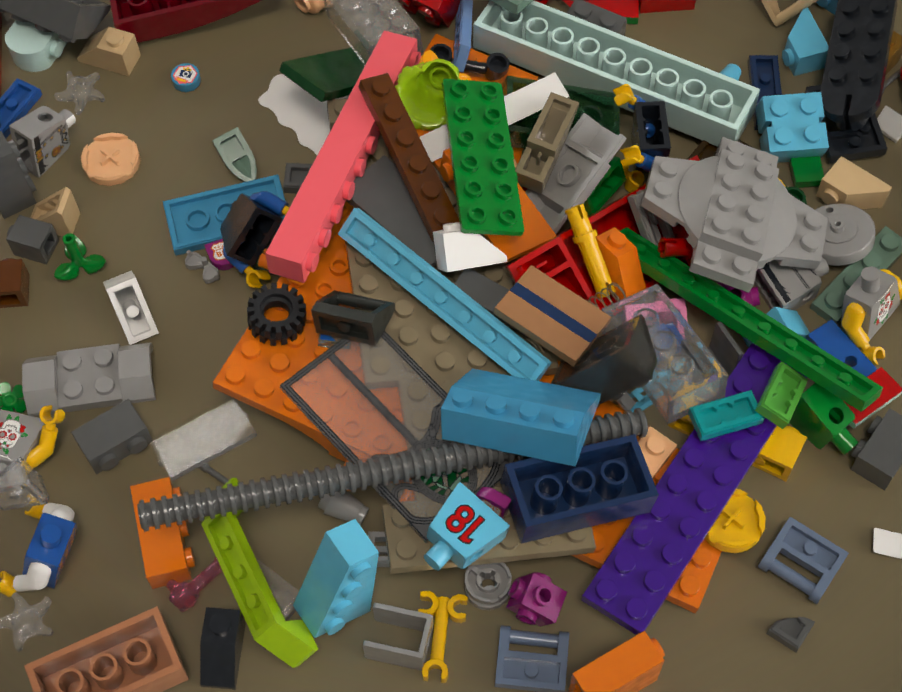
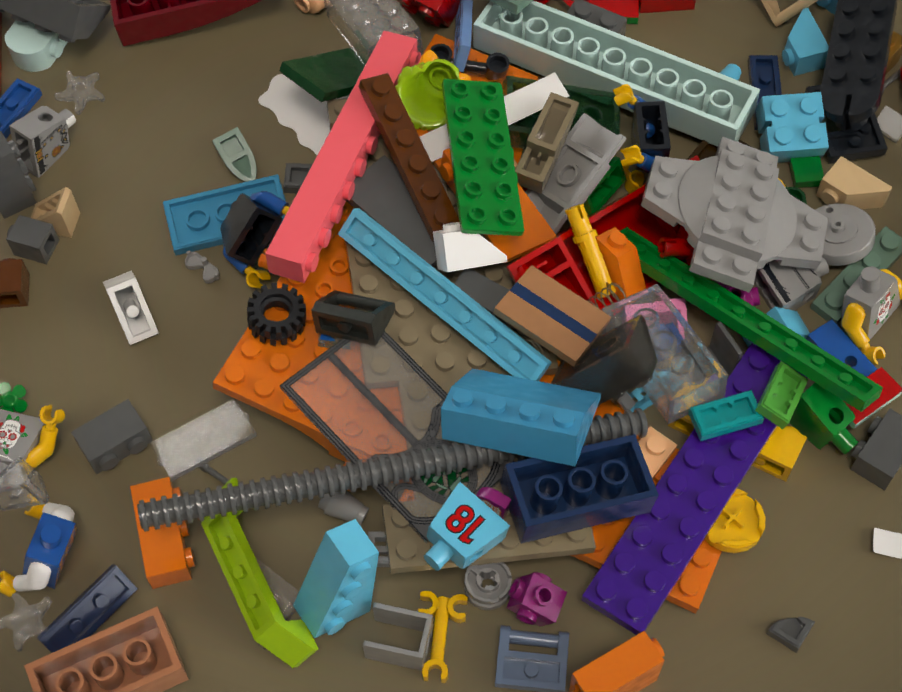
(75, 251): green plant -> none
(88, 378): light grey piece -> none
(88, 610): none -> dark blue tile
(110, 159): light nougat tile -> none
(112, 51): tan slope -> none
(185, 594): clear pink piece -> none
(186, 77): tile -> none
(215, 254): magenta tile -> none
(221, 647): black slope -> none
(647, 221): light grey tile -> none
(807, 550): sand blue plate -> none

